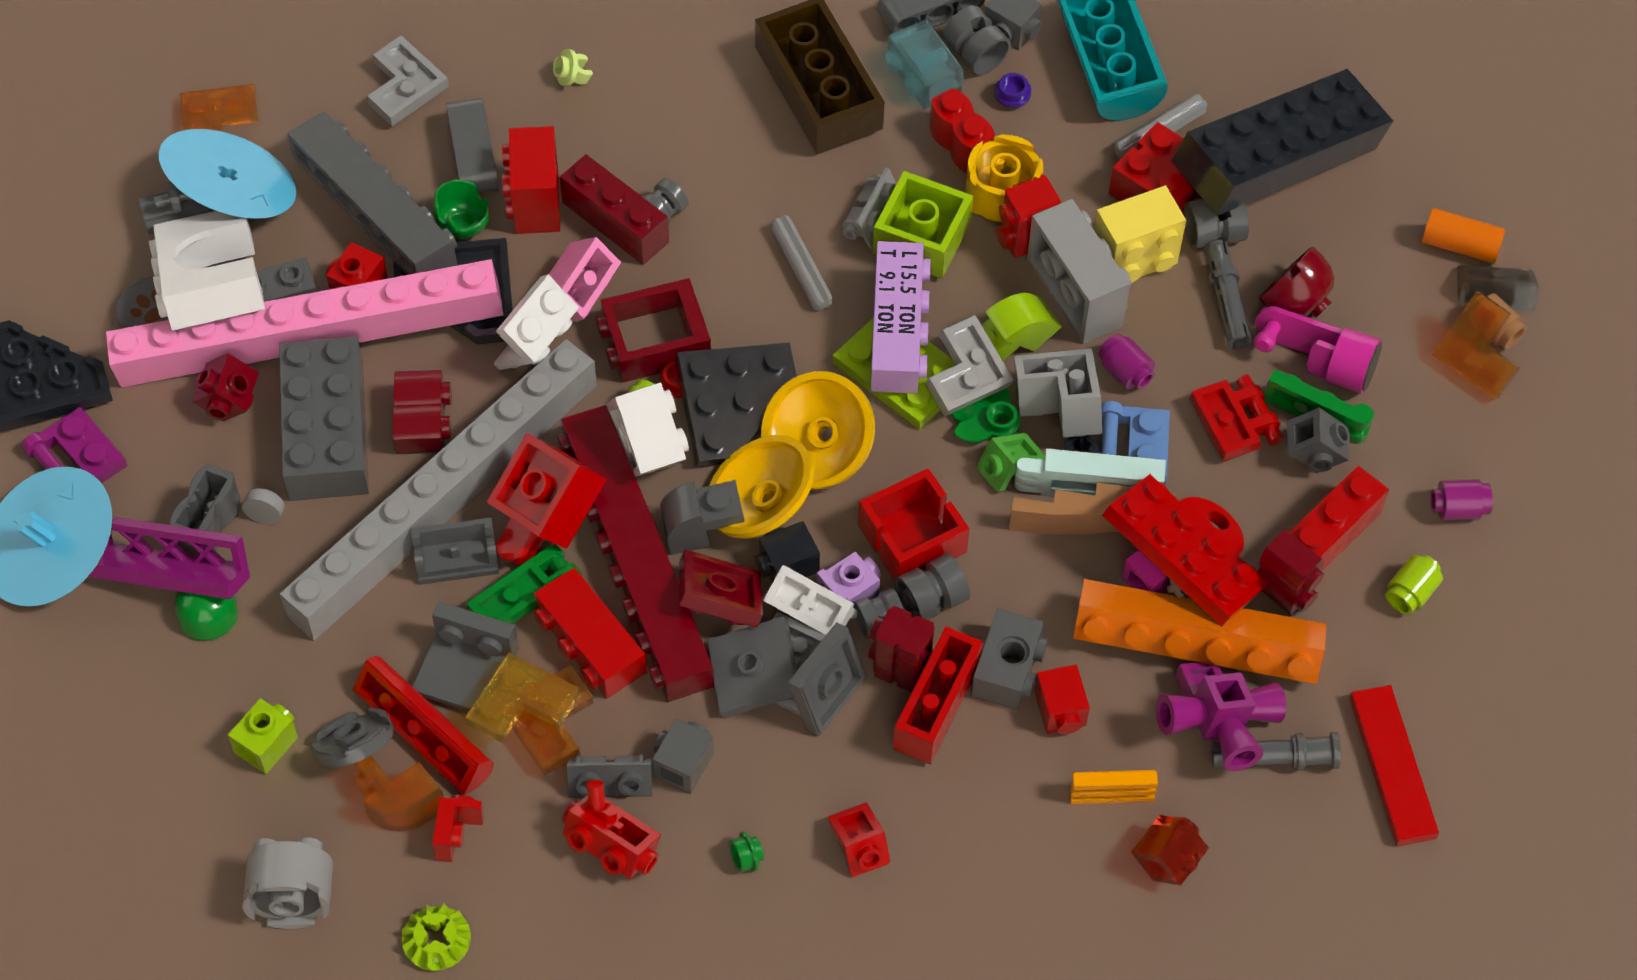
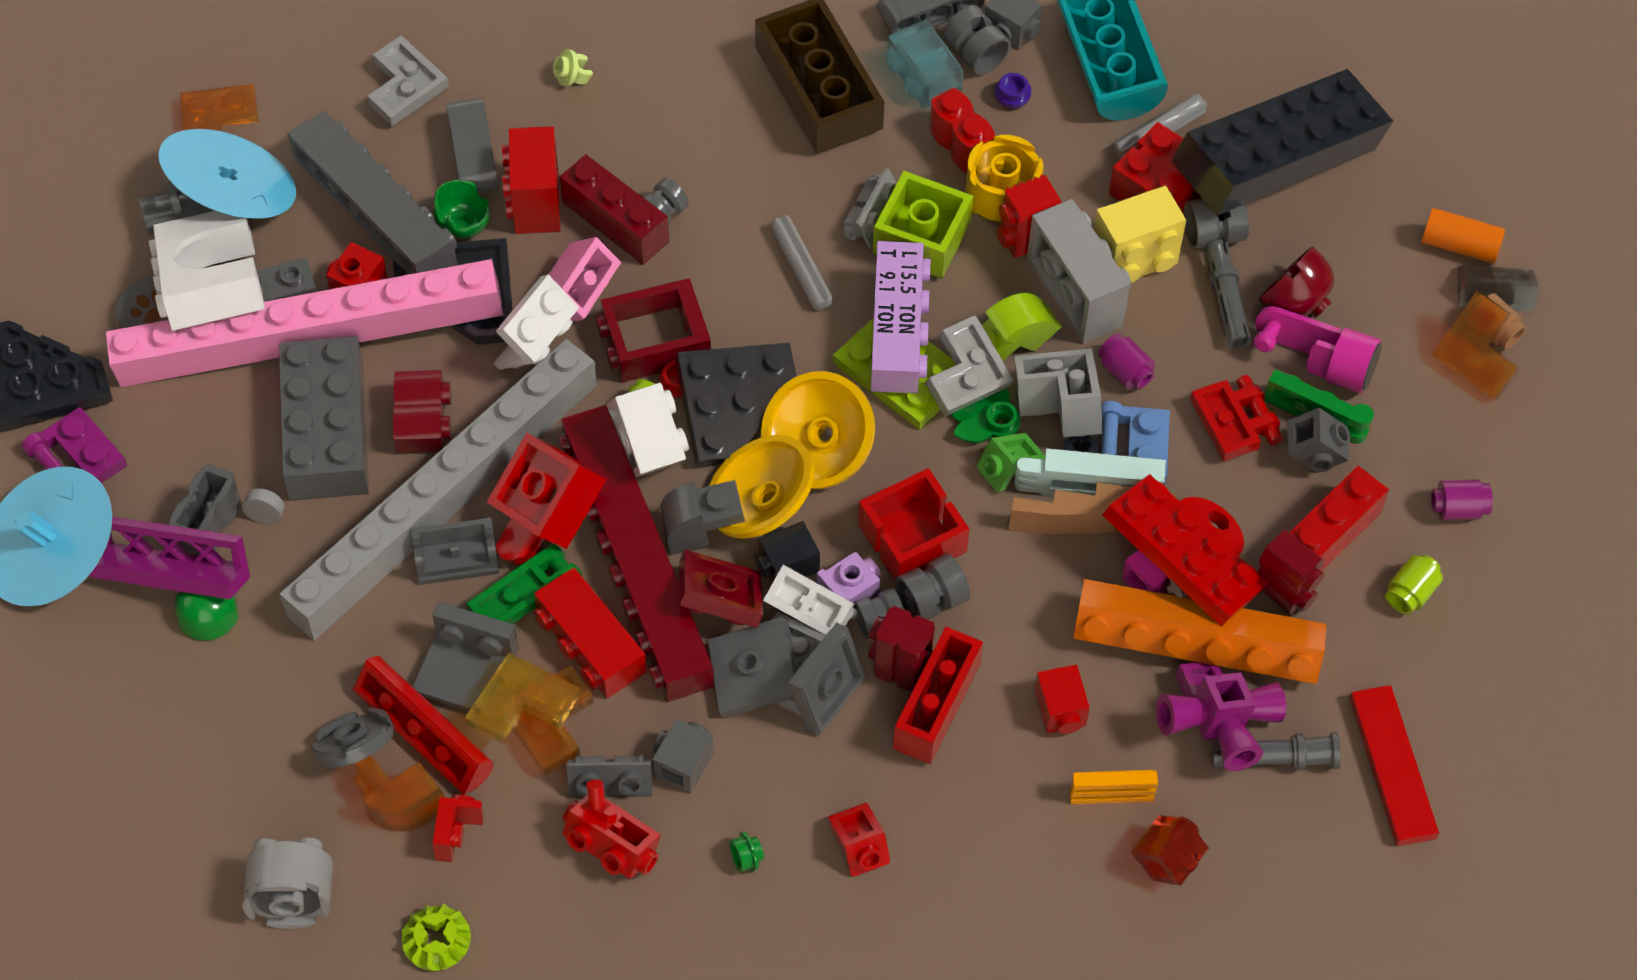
(225, 387): dark red brick -> none
(263, 735): lime brick -> none
(1009, 637): dark grey brick -> none

